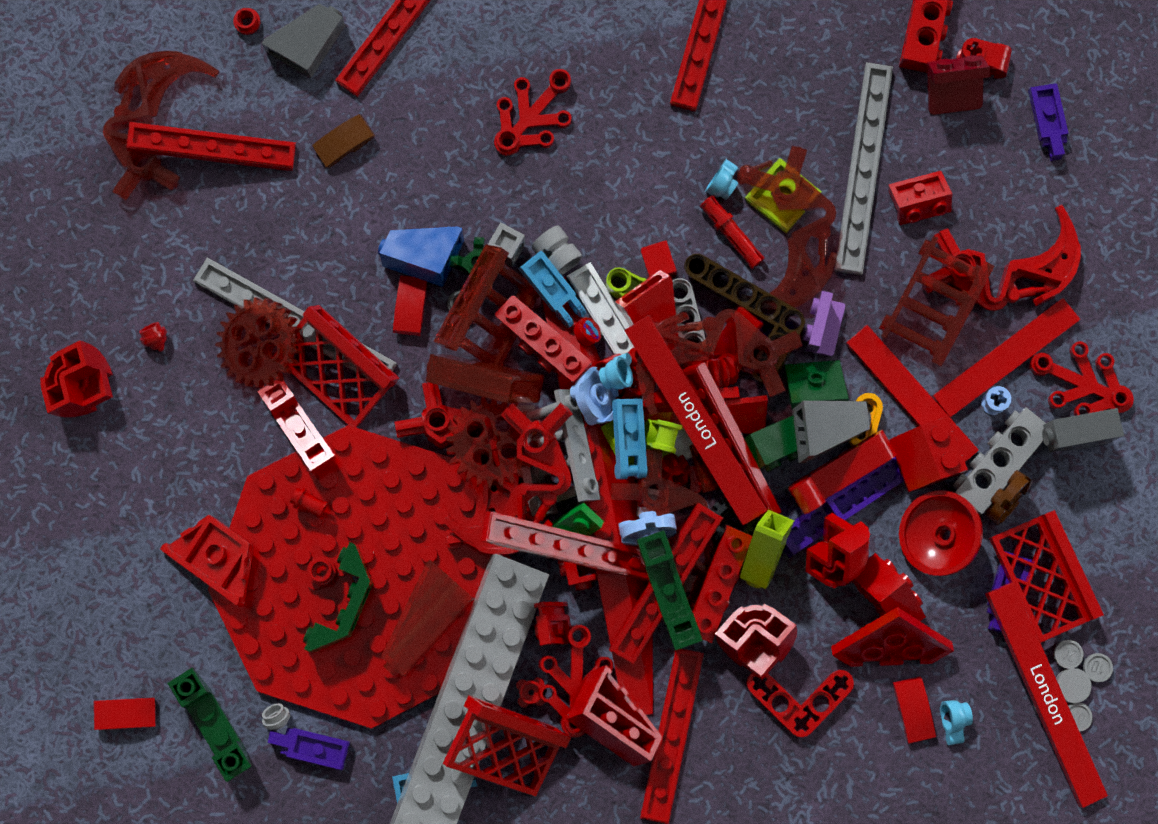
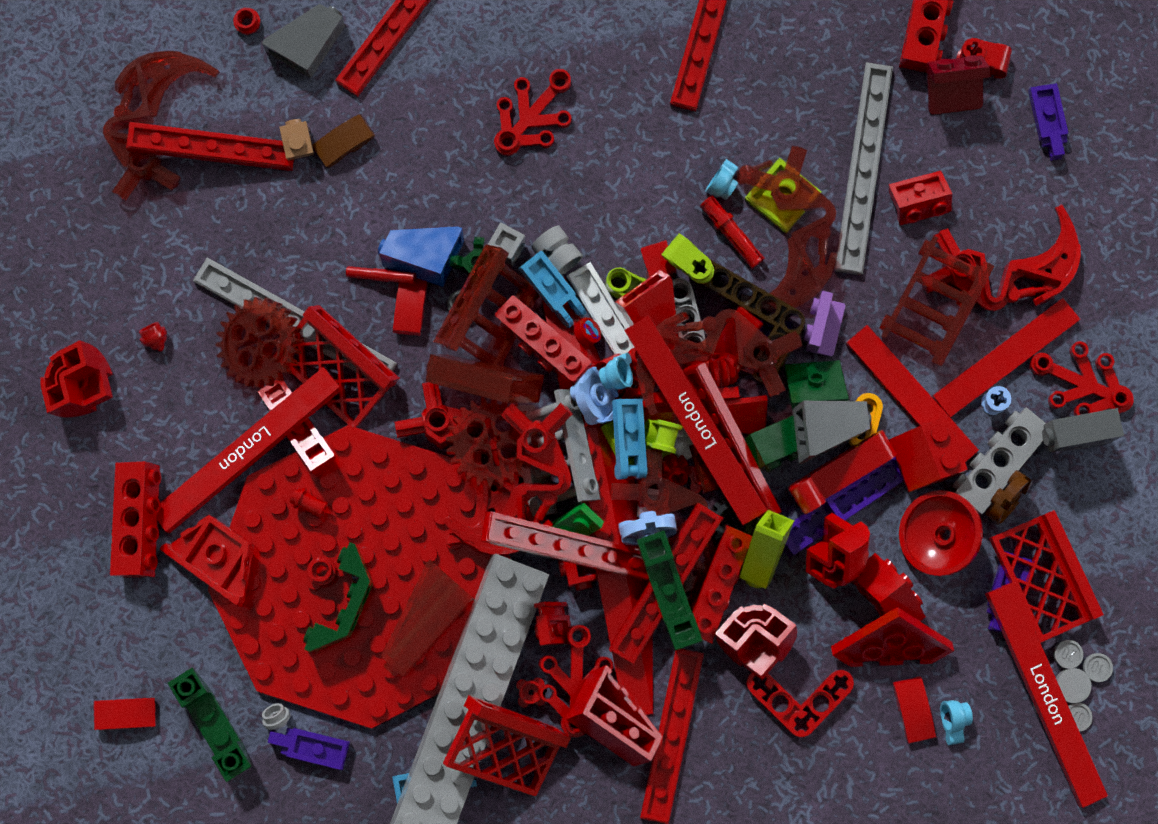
(126, 508): none -> red brick
(247, 449): none -> red tile
(296, 139): none -> medium nougat bracket
(381, 275): none -> red piece
(686, 256): none -> lime piece

